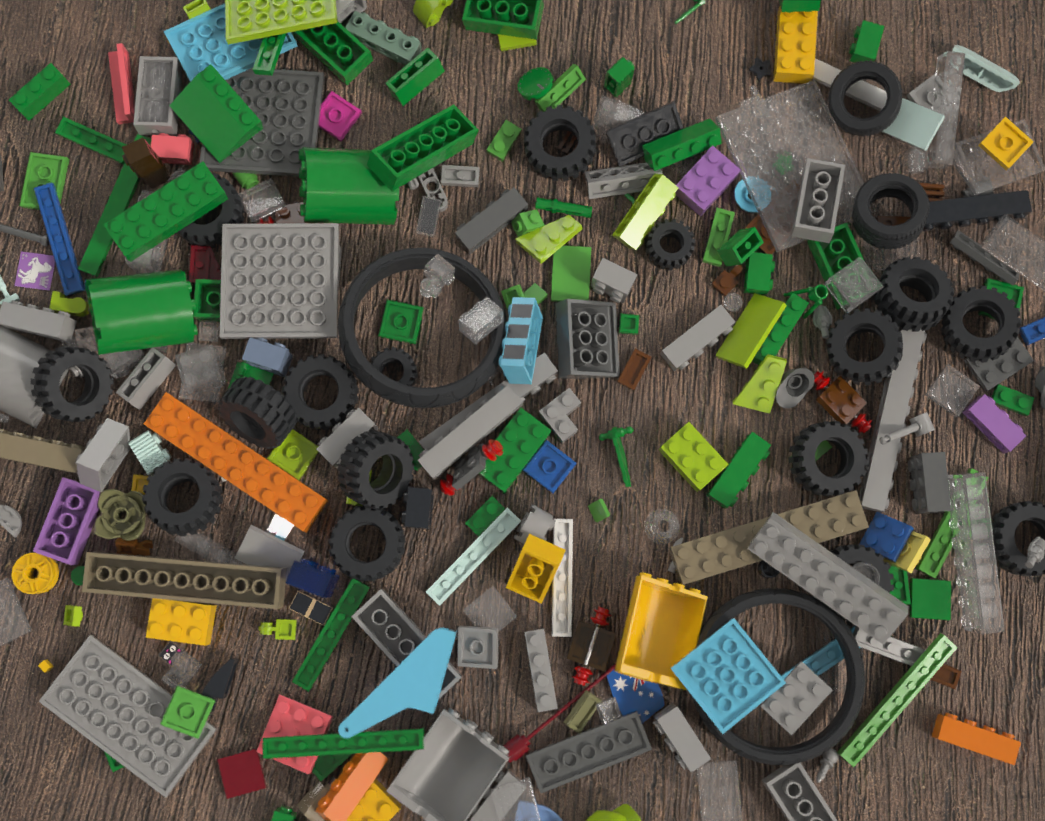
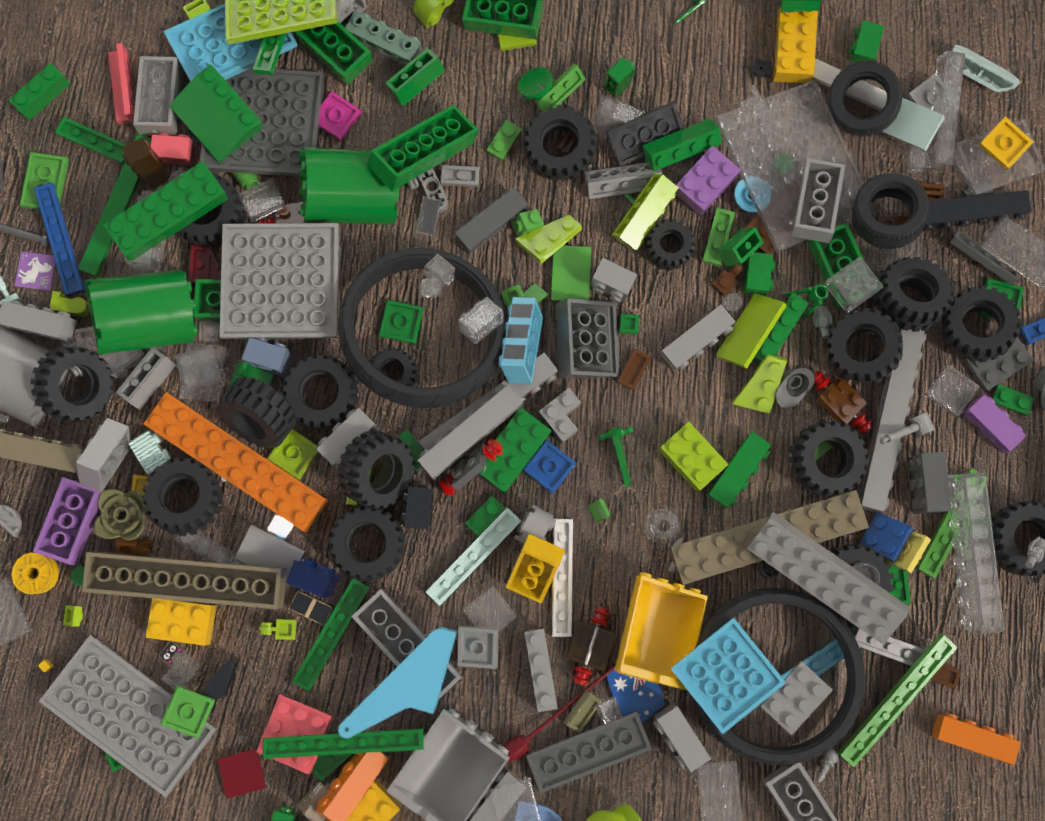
(563, 207): green pin -> none
(930, 599): green tile -> none

